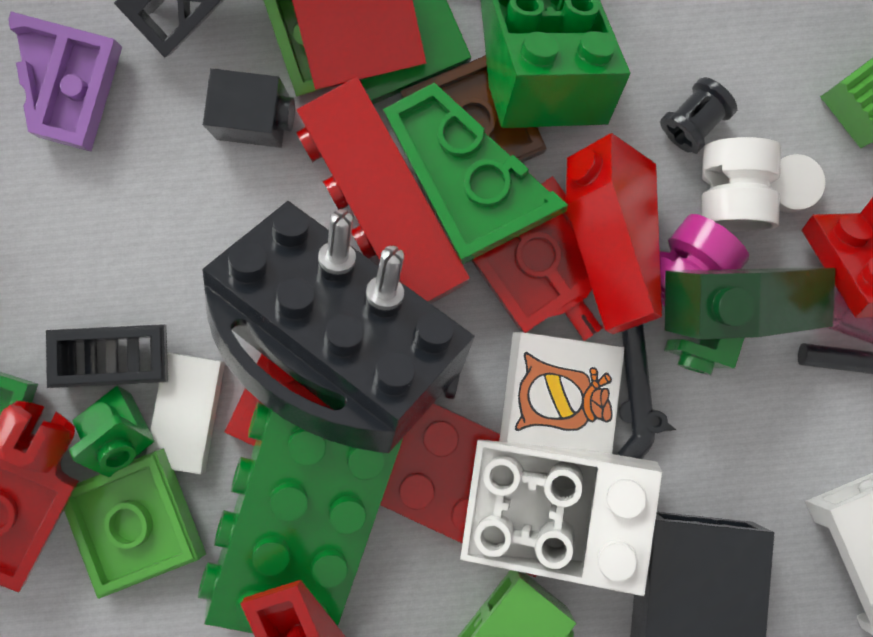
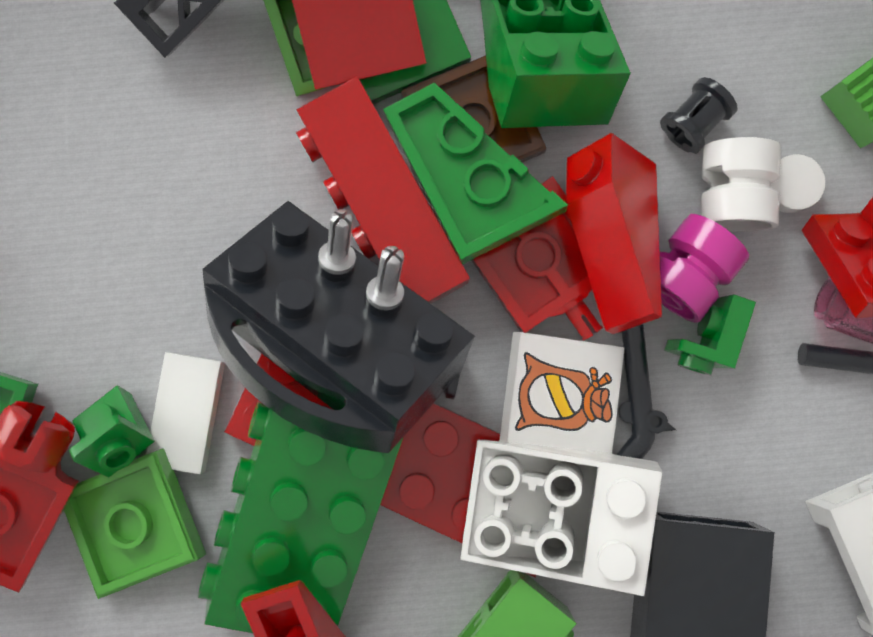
(62, 365): black slope -> none
(64, 79): medium lavender wing -> none
(248, 108): black brick -> none
(748, 301): dark green slope -> none

